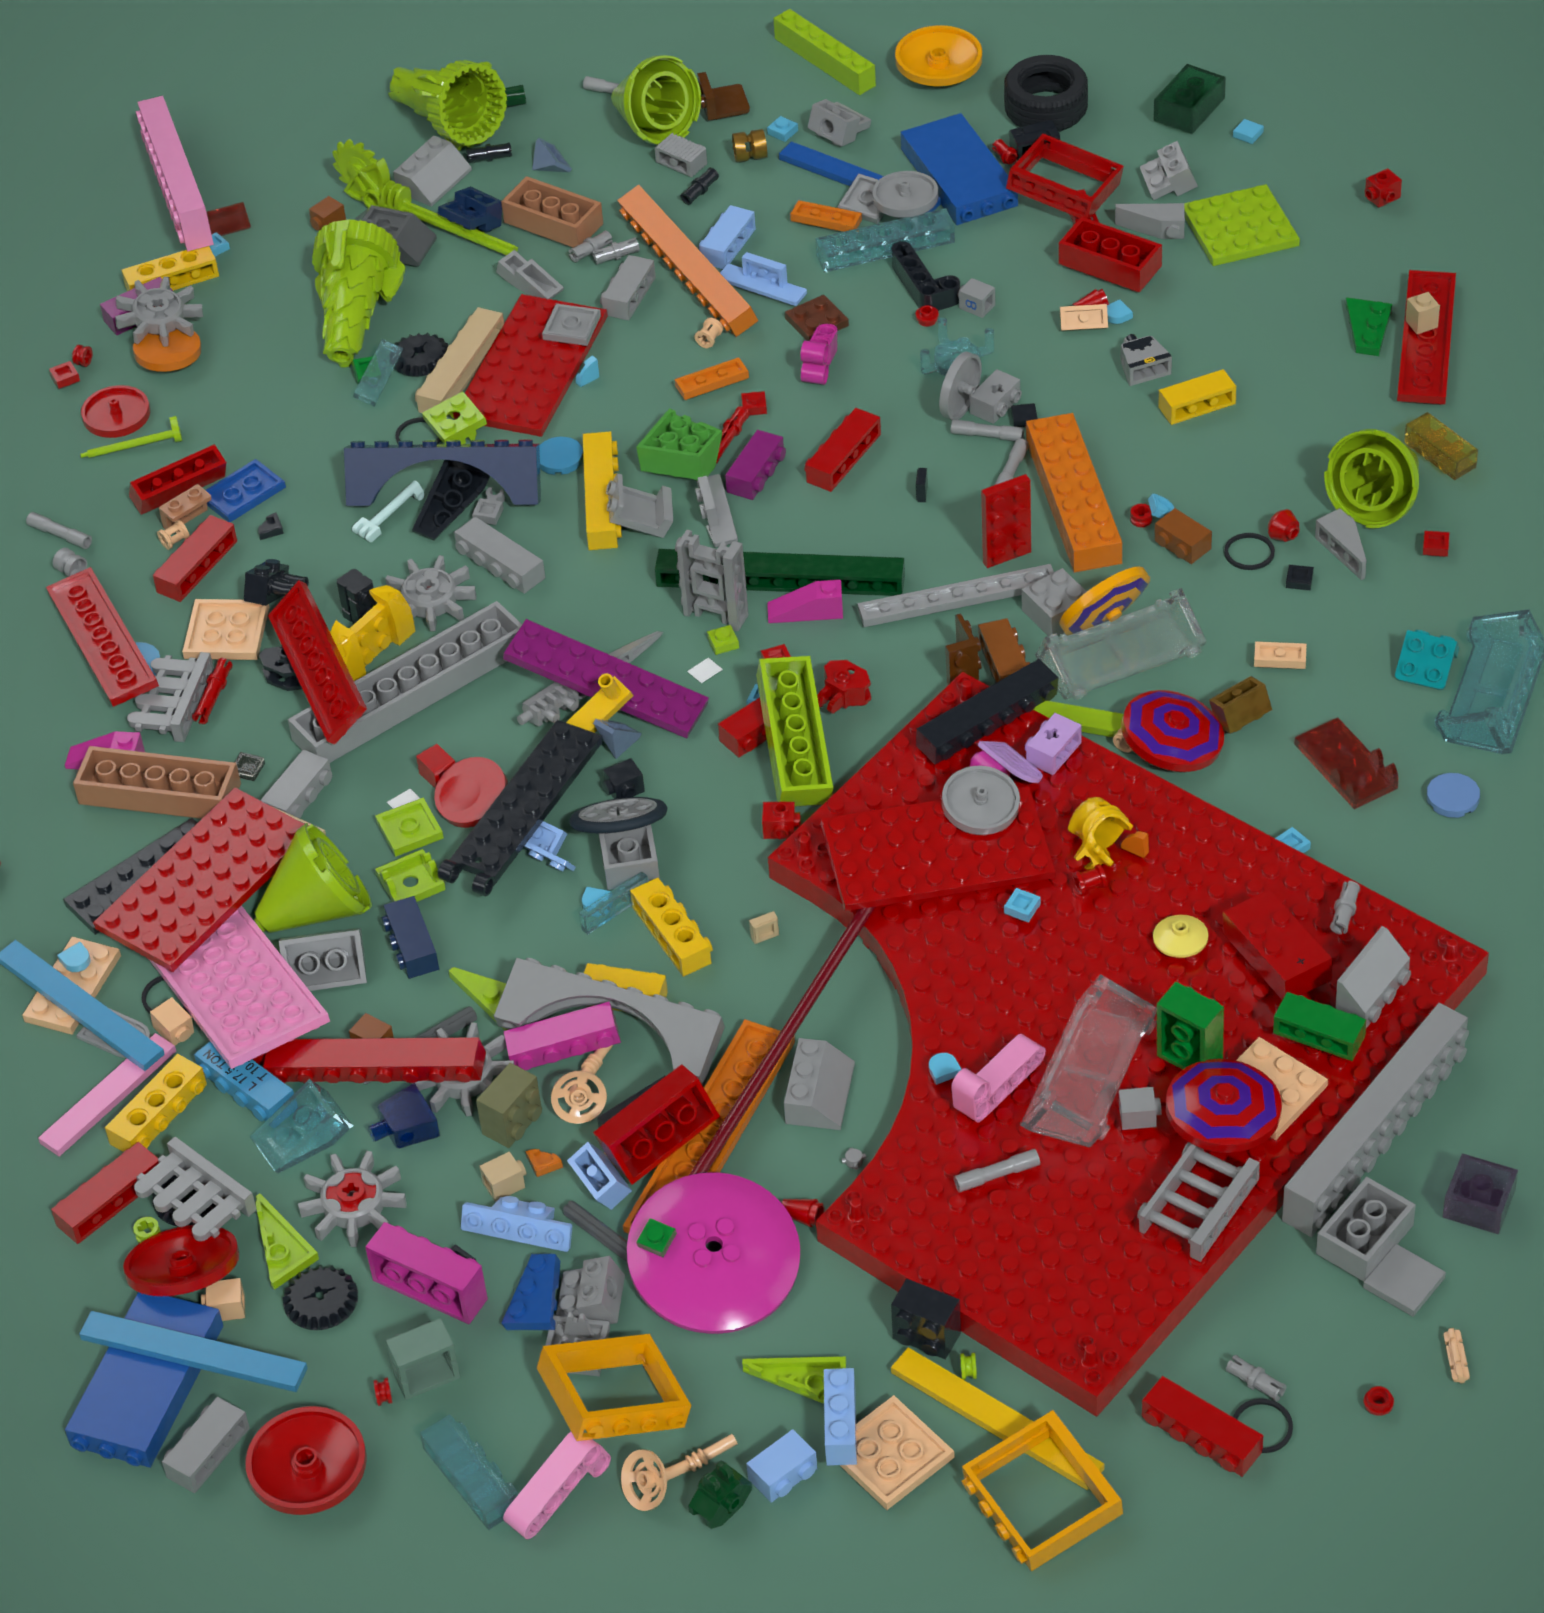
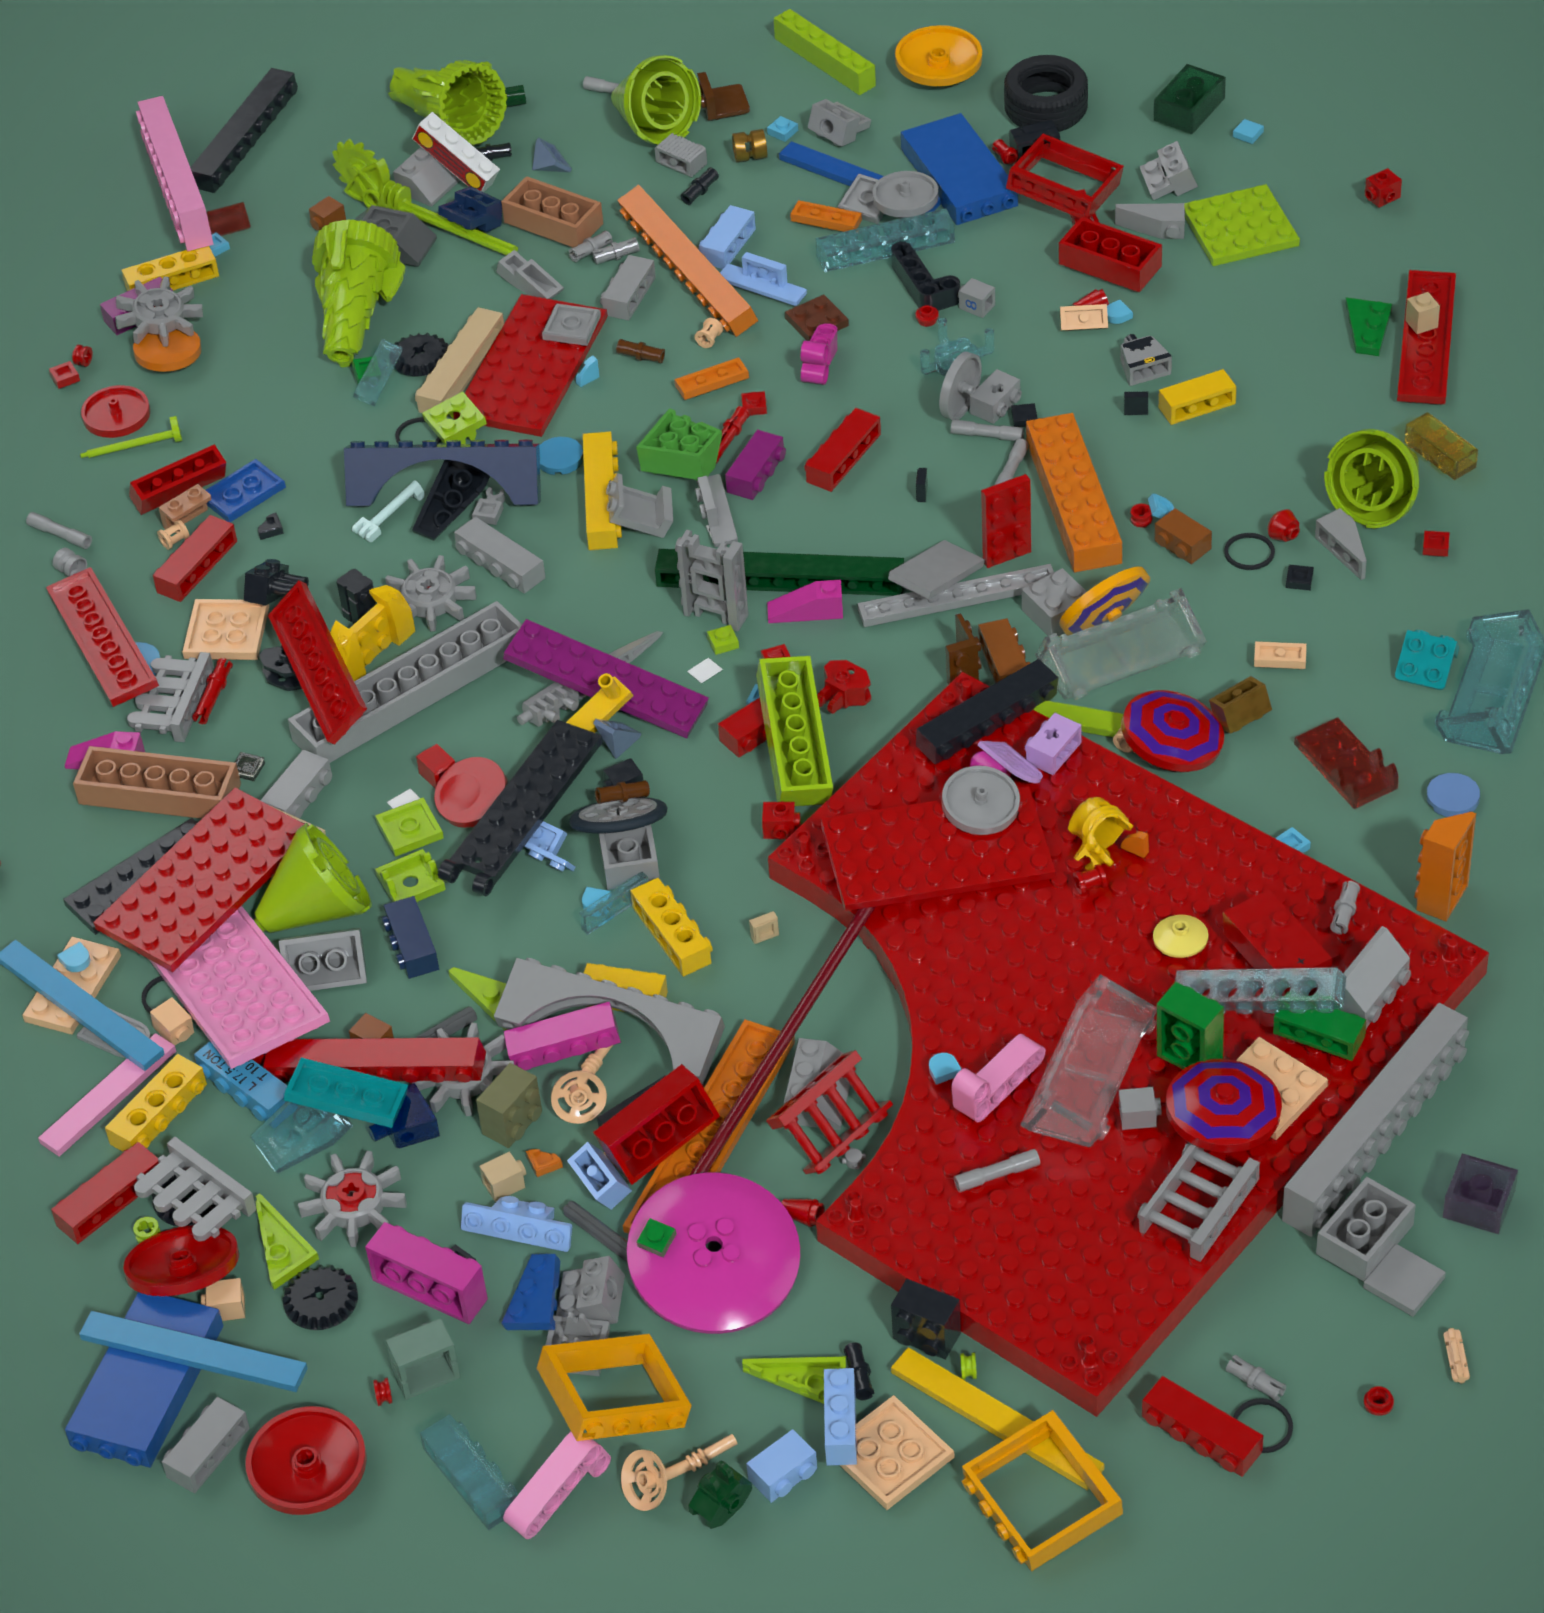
(243, 129): none -> black brick
(346, 1092): none -> teal plate
(455, 153): none -> brick
(622, 792): none -> reddish brown pin
(640, 351): none -> reddish brown pin
(806, 1101): none -> red fence
(861, 1370): none -> black pin
(936, 569): none -> light grey tile
(1022, 905): medium azure plate -> none
(1135, 403): none -> black tile
(1329, 984): none -> clear light blue brick
(1445, 864): none -> orange slope

